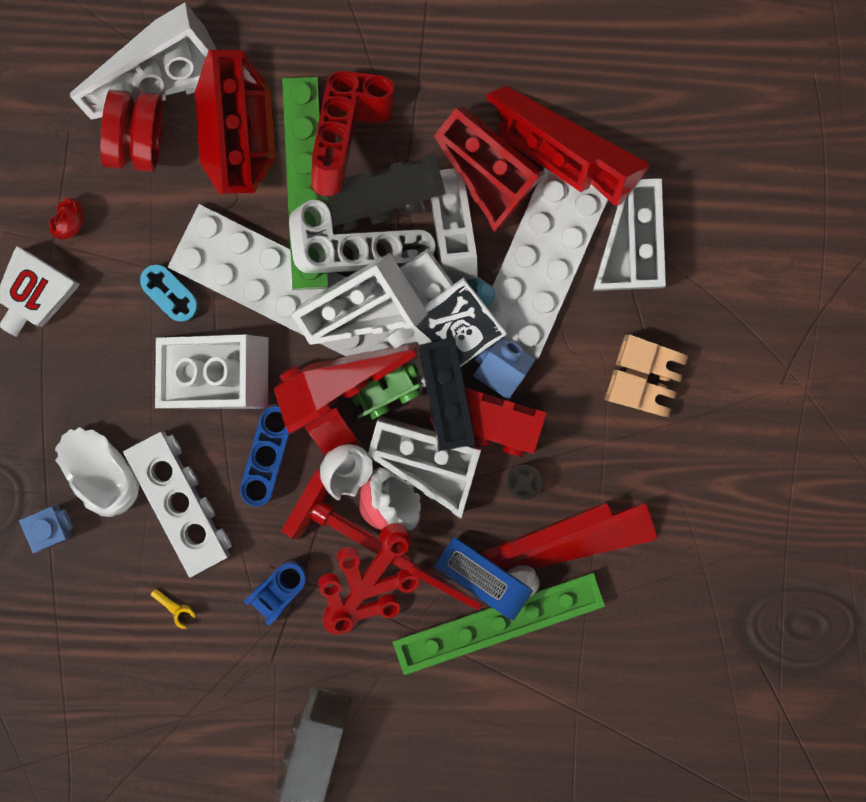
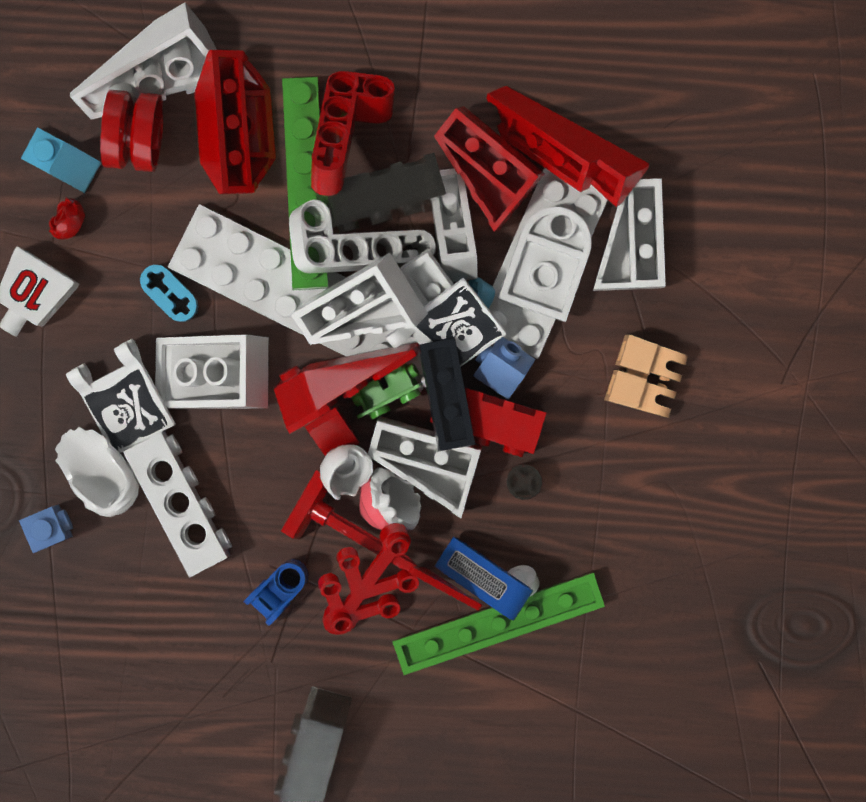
(61, 160): none -> medium azure slope
(123, 401): none -> flag
(173, 607): yellow hand -> none
(254, 469): blue beam -> none
(547, 266): none -> white tile
(576, 537): red wedge -> none

